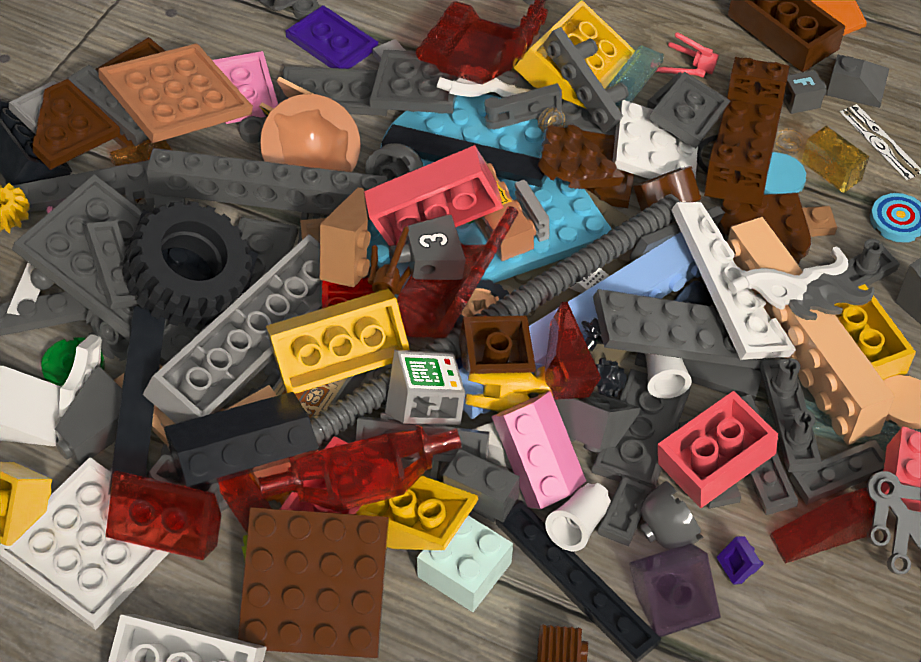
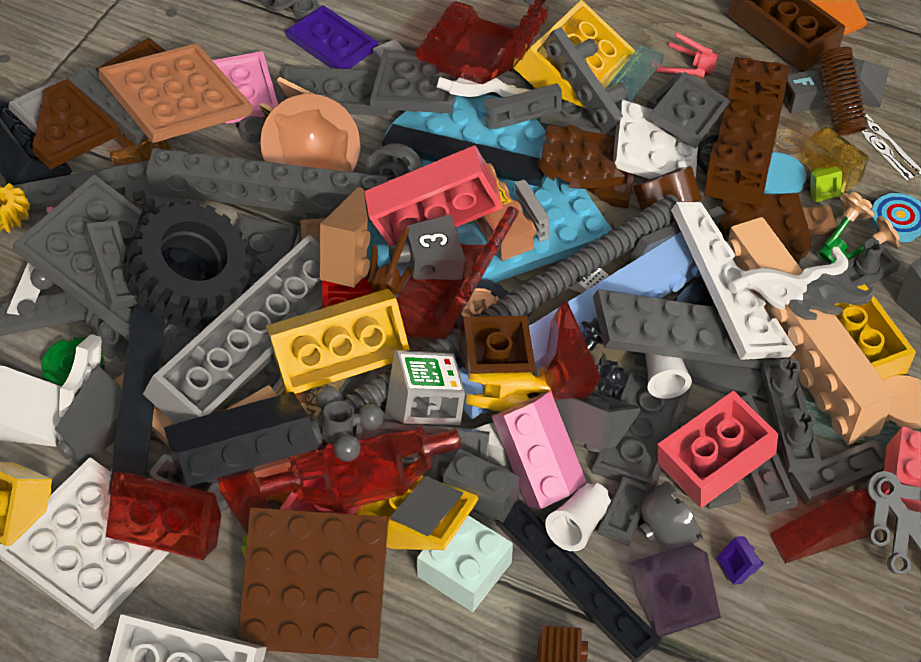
(340, 419): none -> dark grey piece
(426, 505): none -> dark grey sticker
(552, 117): clear tile -> none
(825, 183): none -> lime tile
(832, 58): none -> reddish brown piece
(857, 208): none -> light nougat plant

